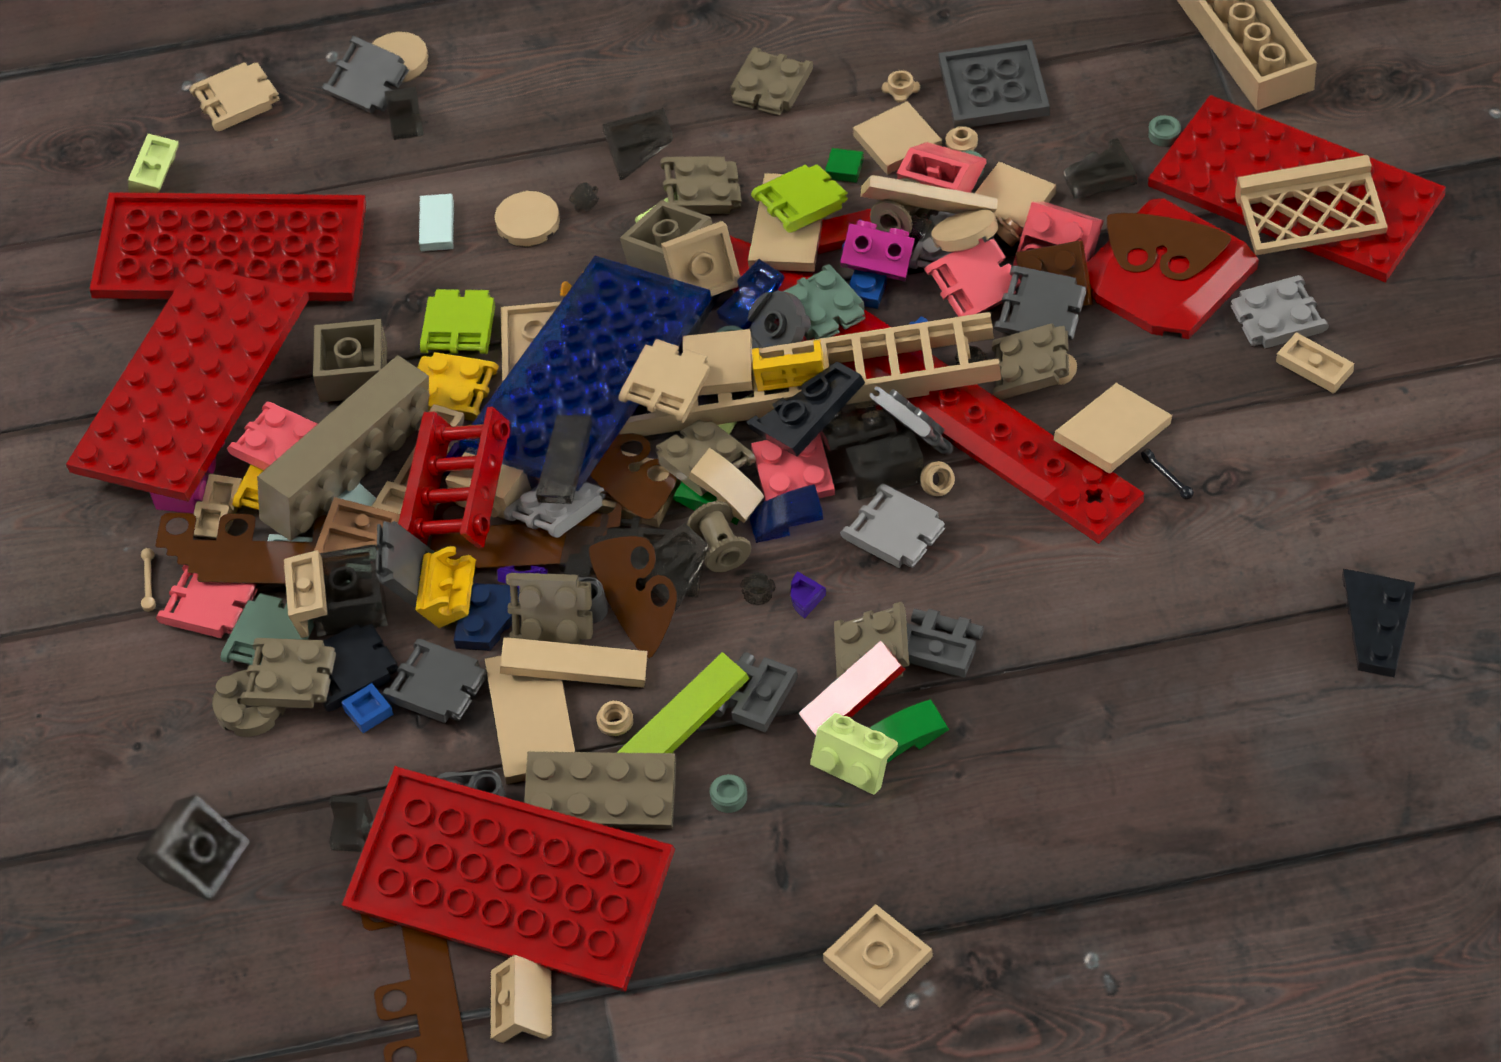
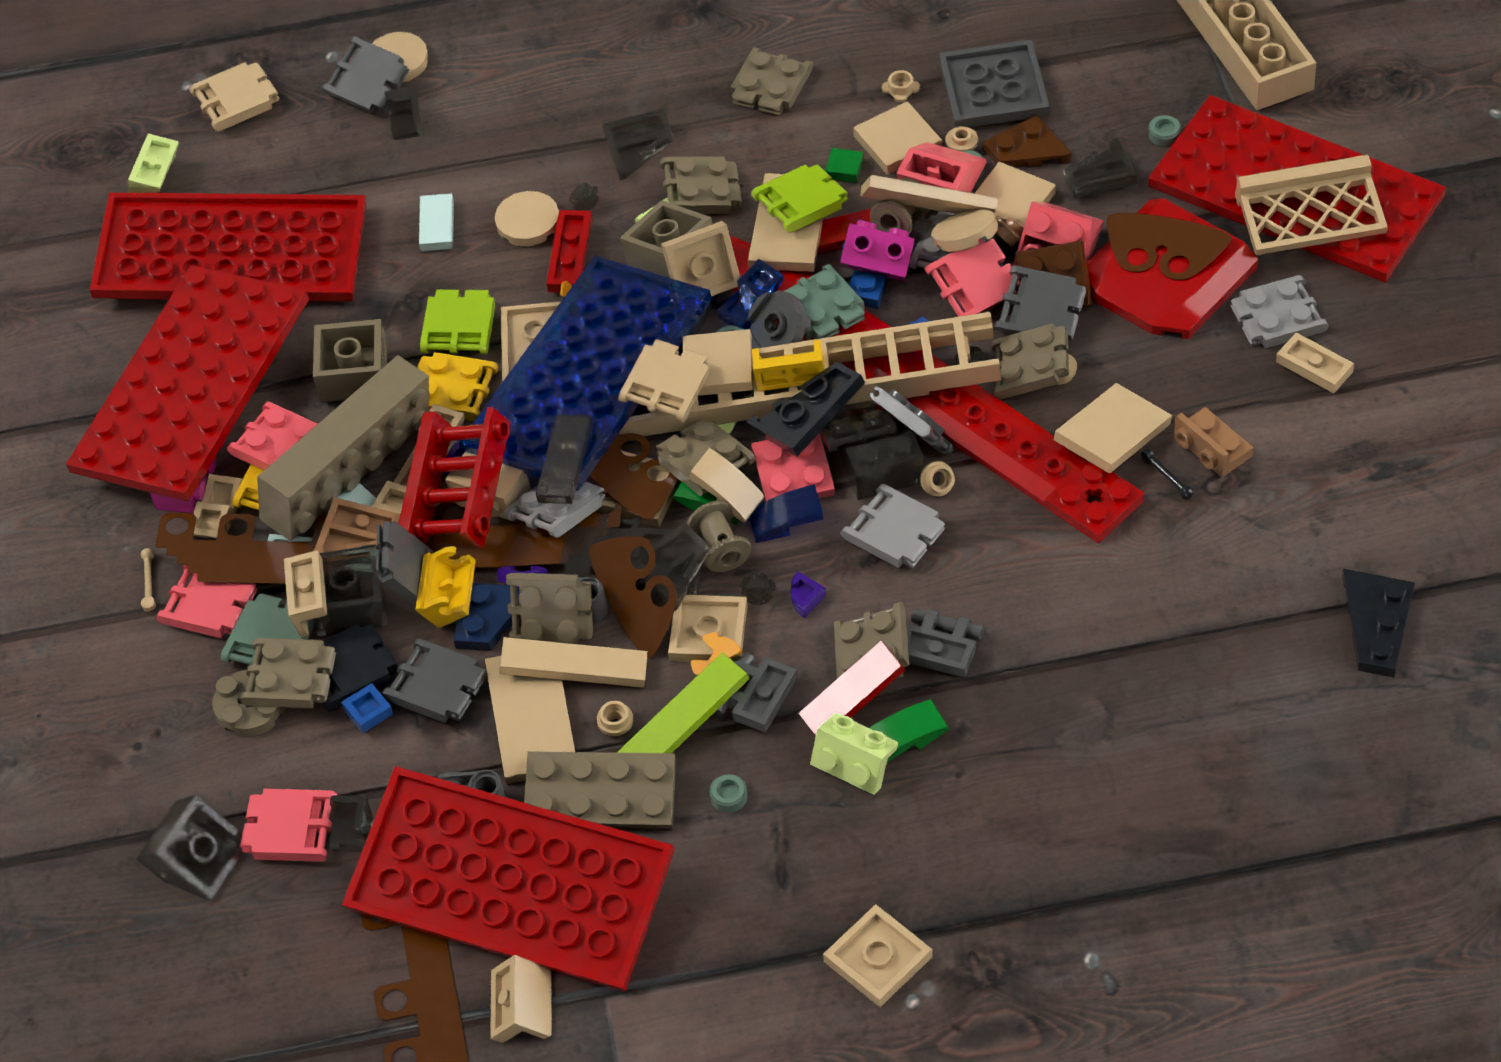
(286, 825): none -> coral plate
(569, 248): none -> red plate
(701, 616): none -> tan tile
(718, 645): none -> light orange piece
(1026, 145): none -> reddish brown wing
(1212, 441): none -> medium nougat bracket

